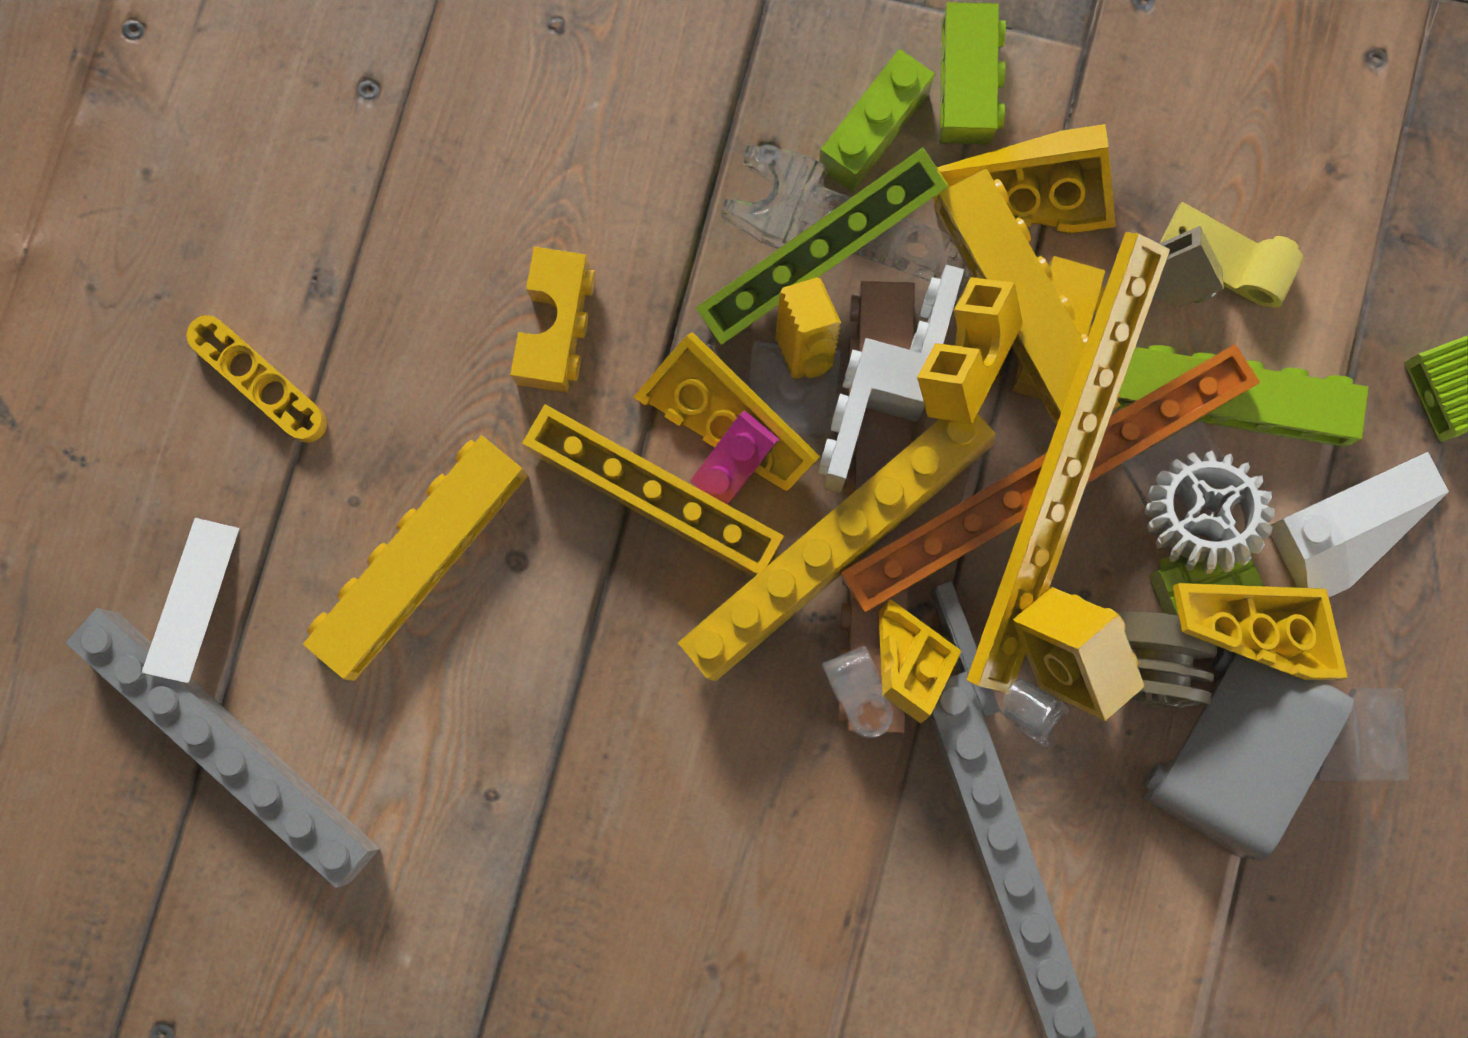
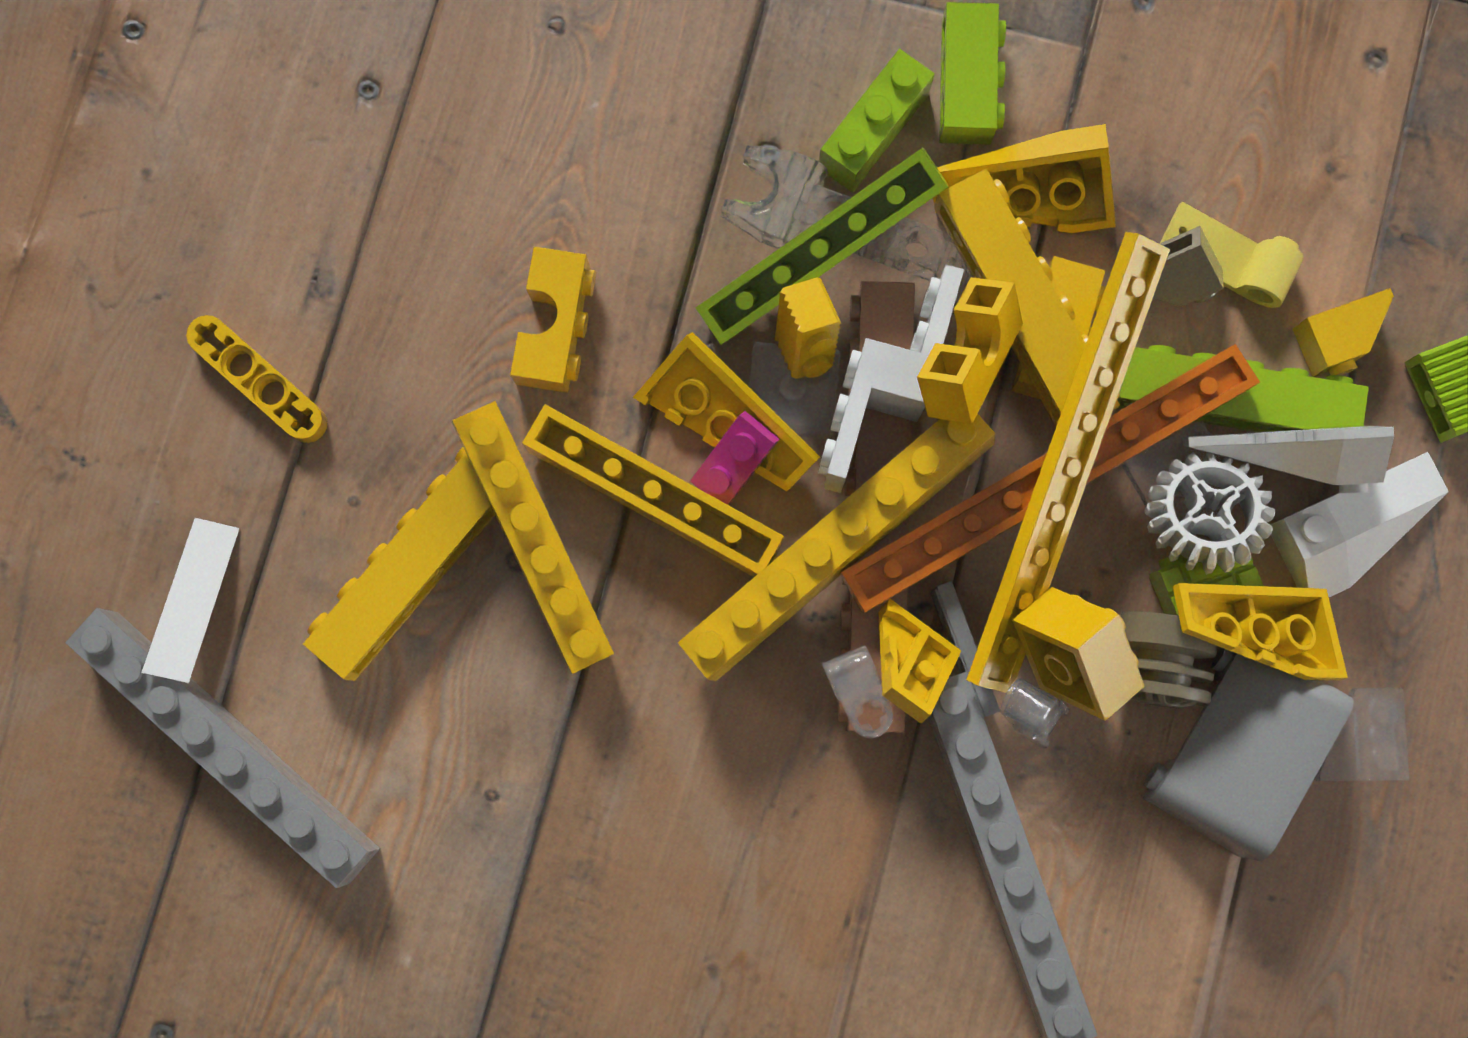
(532, 537): none -> yellow brick
(1328, 455): none -> white wedge
(1342, 334): none -> yellow slope

